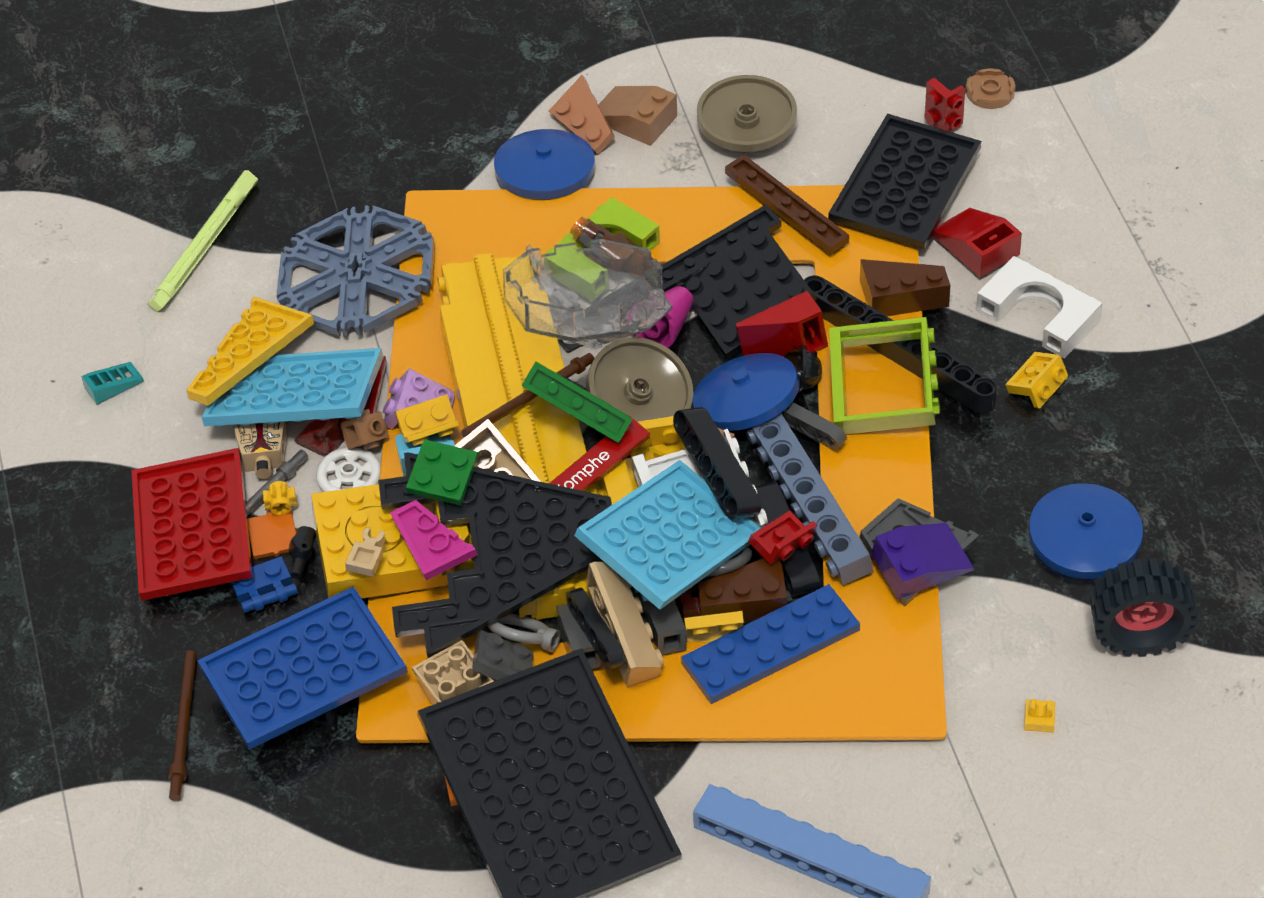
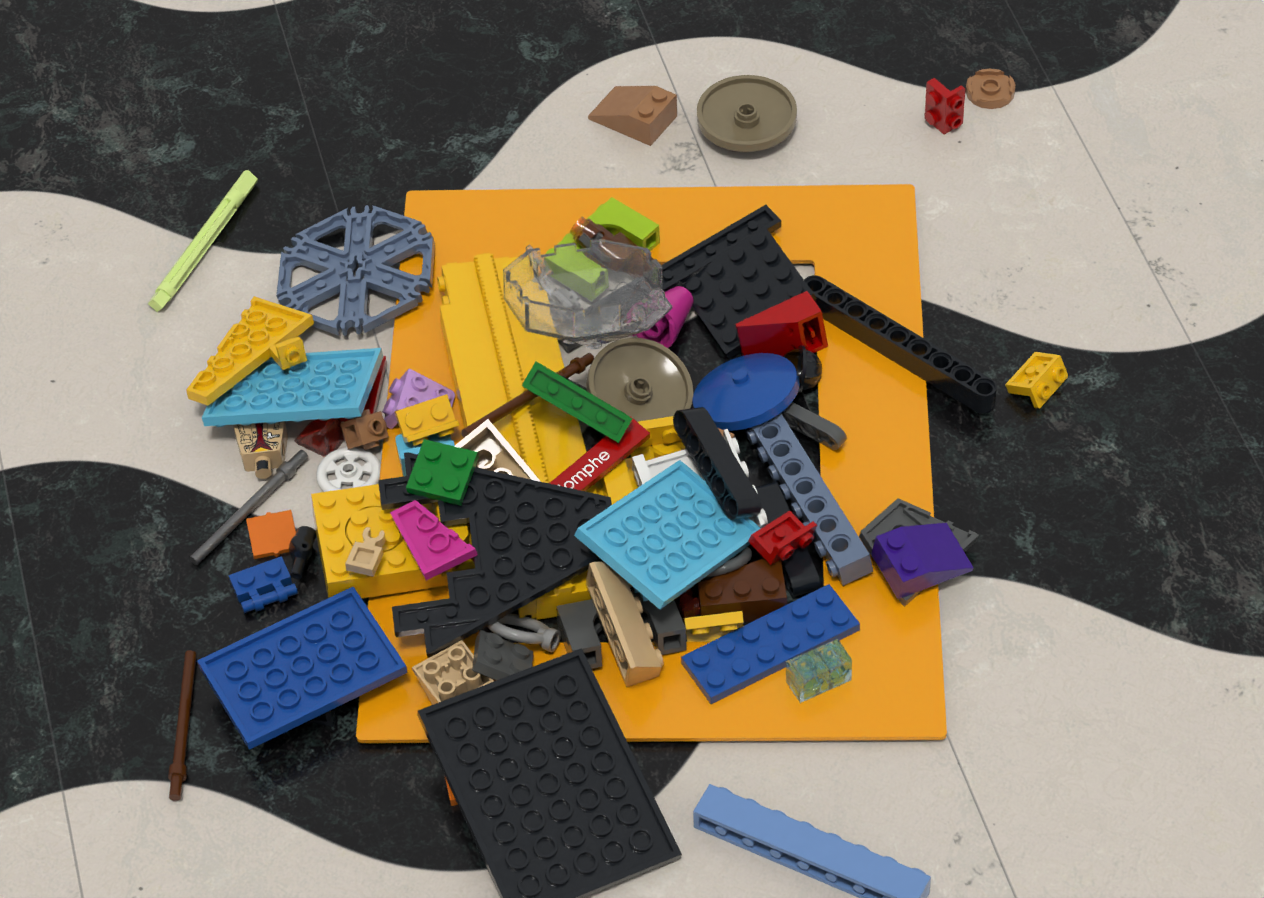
(98, 388): teal slope -> none
(191, 524): red plate -> none
(279, 498): yellow gear -> none
(288, 353): none -> yellow bracket
(544, 164): blue dish -> none
(583, 116): nougat wing -> none
(595, 628): black beam -> none
(787, 204): reddish brown plate -> none
(818, 670): none -> clear light blue brick
(882, 333): lime window -> none
(904, 287): reddish brown wedge -> none
(905, 181): black plate -> none
(980, 240): red slope -> none
(1022, 282): white arch -> none
(1039, 715): yellow tile -> none
(1085, 530): blue dish -> none
(1143, 607): black wheel -> none

